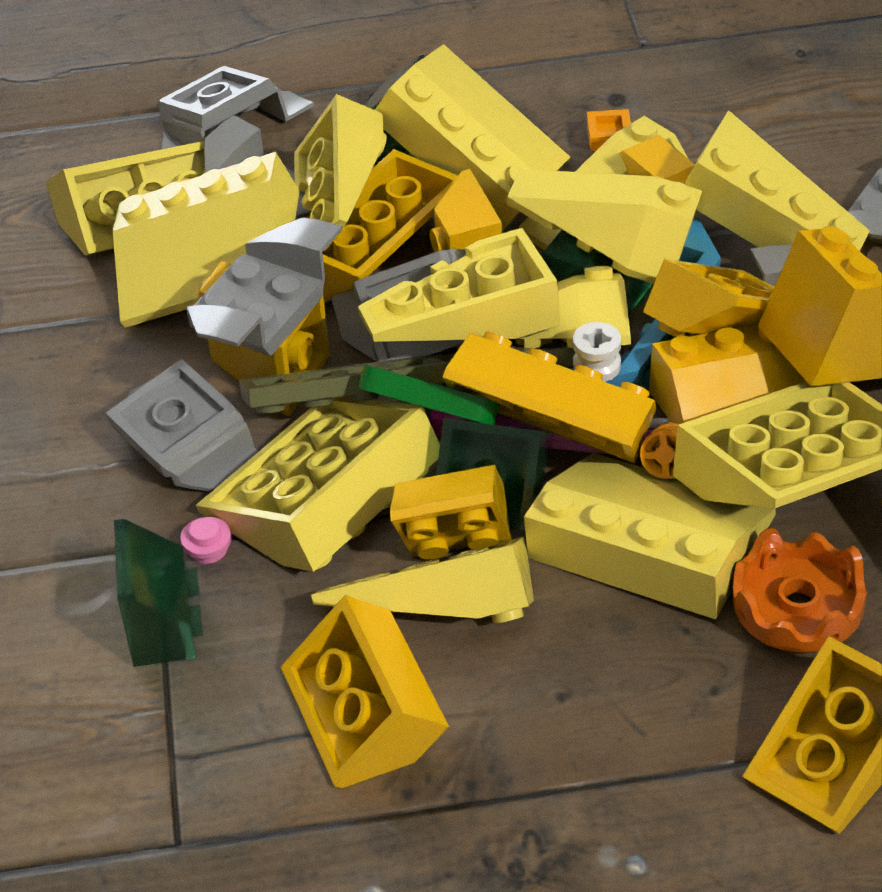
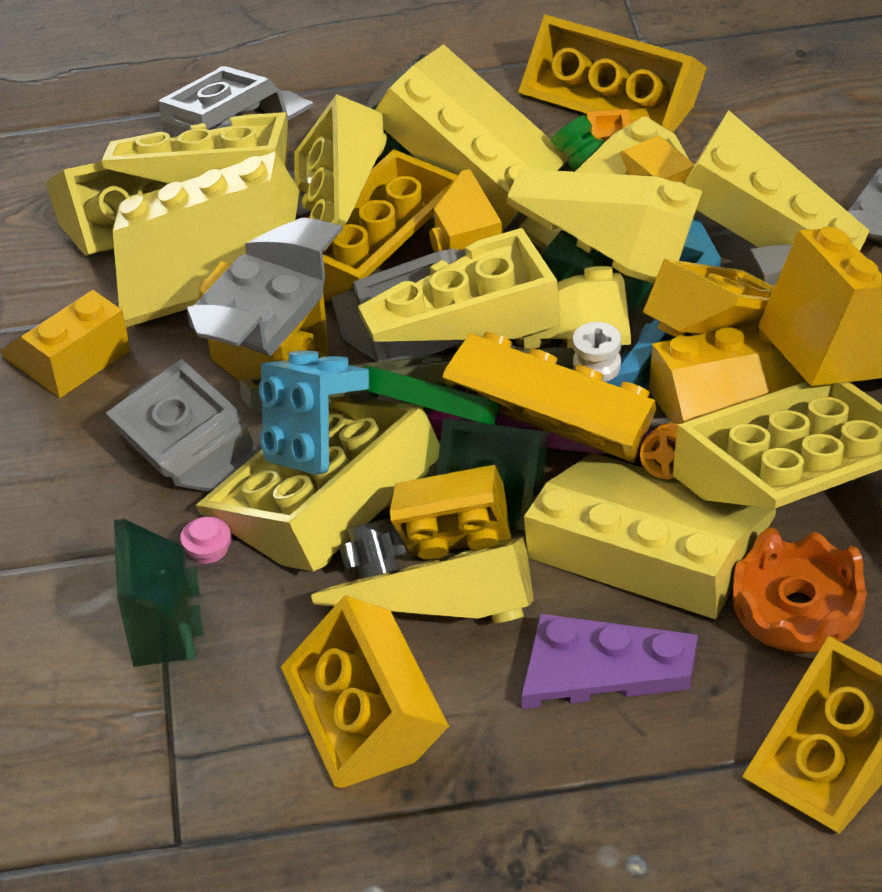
(71, 344): none -> yellow slope
(199, 149): none -> light yellow wedge
(297, 407): none -> medium azure bracket
(372, 549): none -> dark grey gear
(577, 141): none -> green wheel
(601, 657): none -> medium lavender wing
(607, 71): none -> yellow slope

